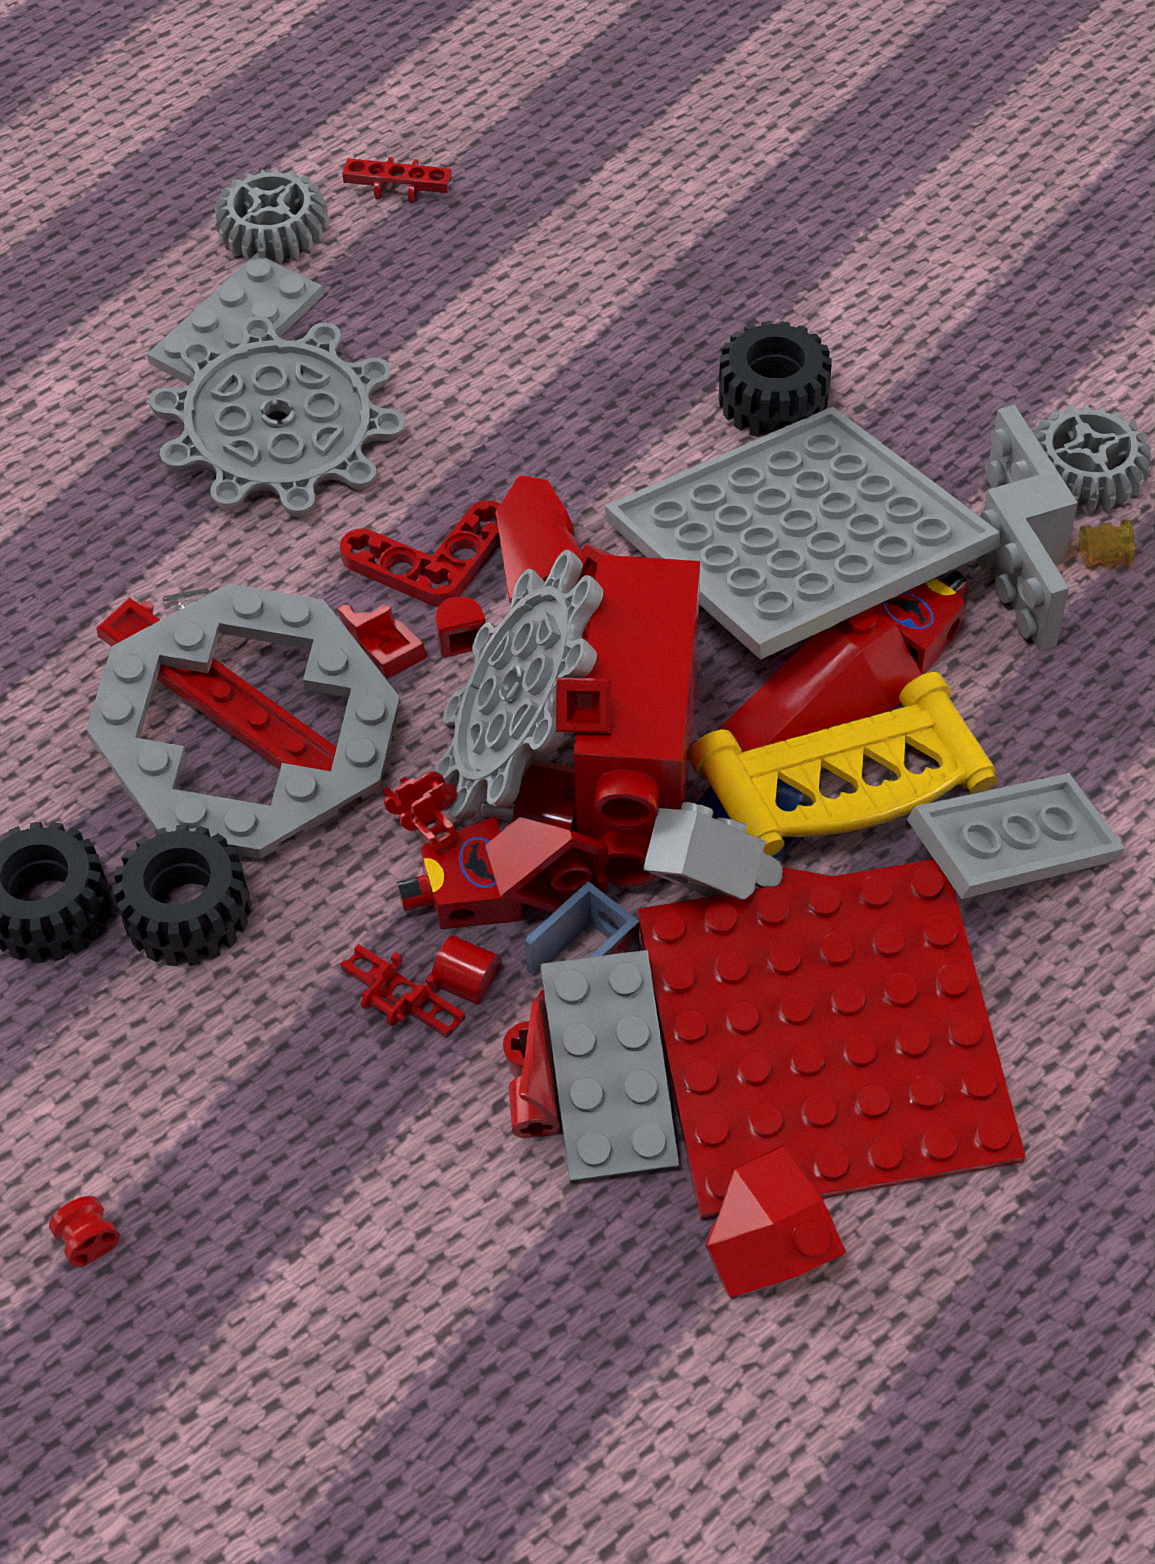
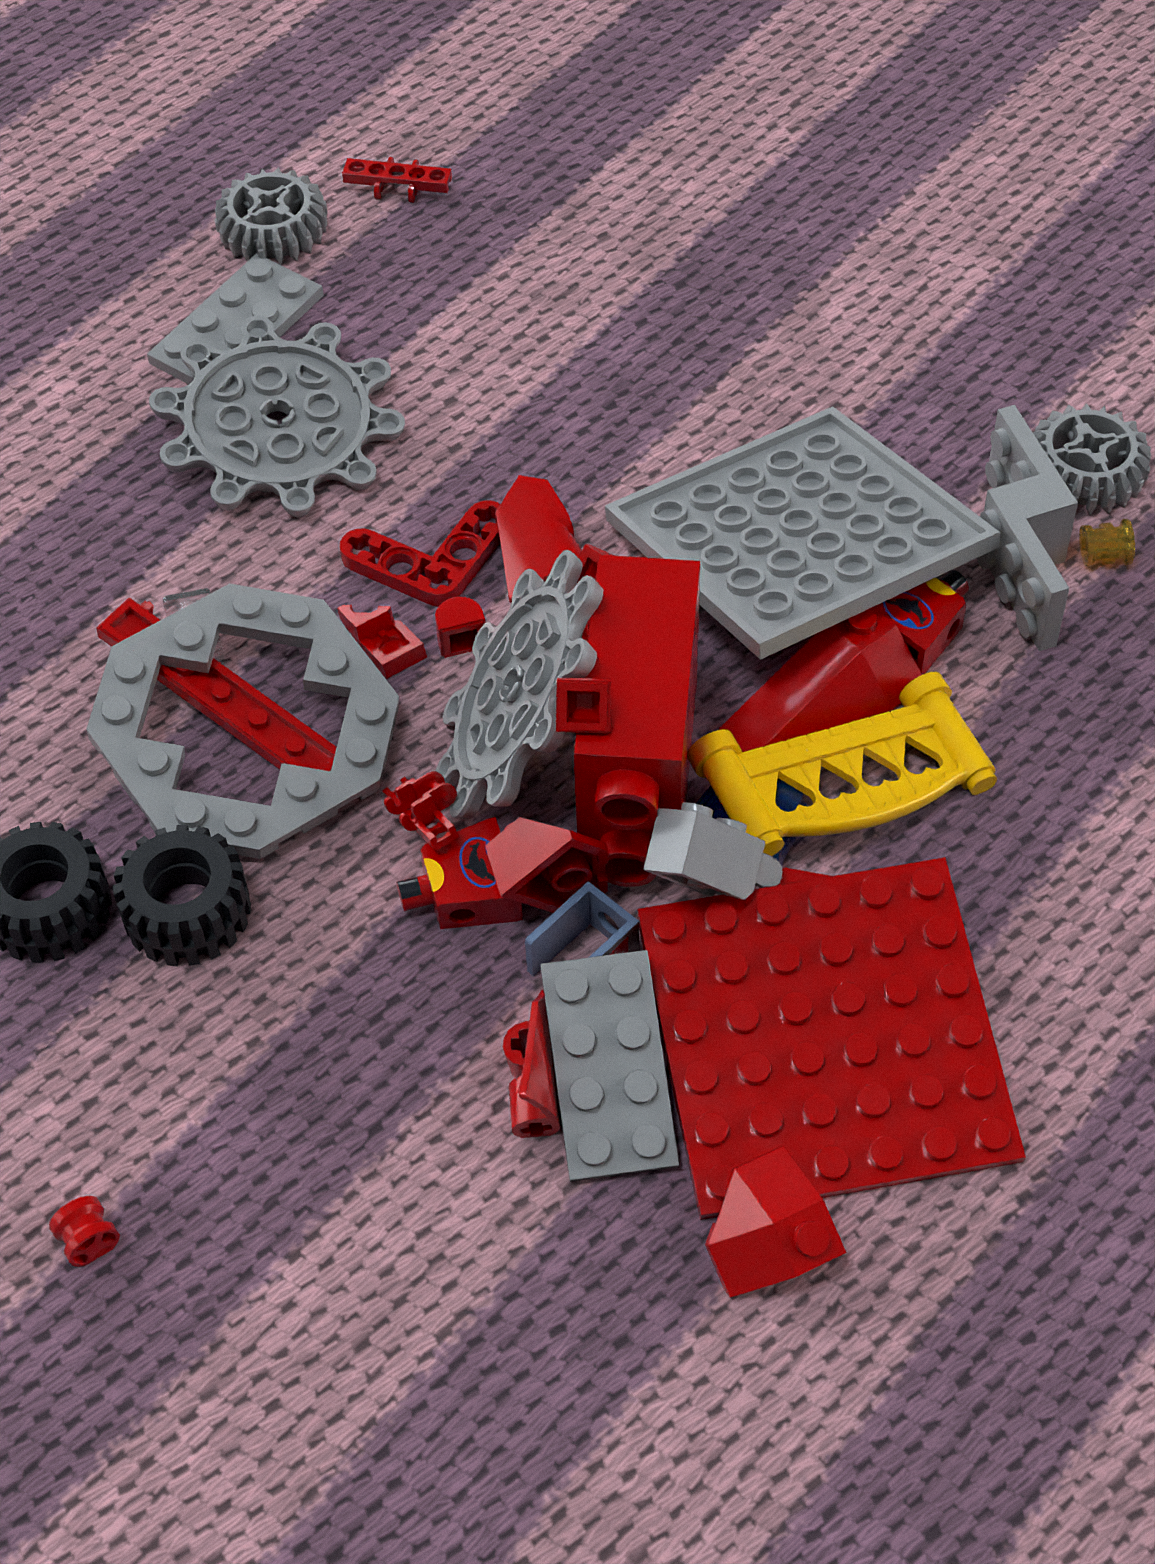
(410, 1002): red piece -> none
(465, 969): red brick -> none
(544, 796): red piece -> none
(767, 353): black tyre -> none
(1015, 835): light grey plate -> none

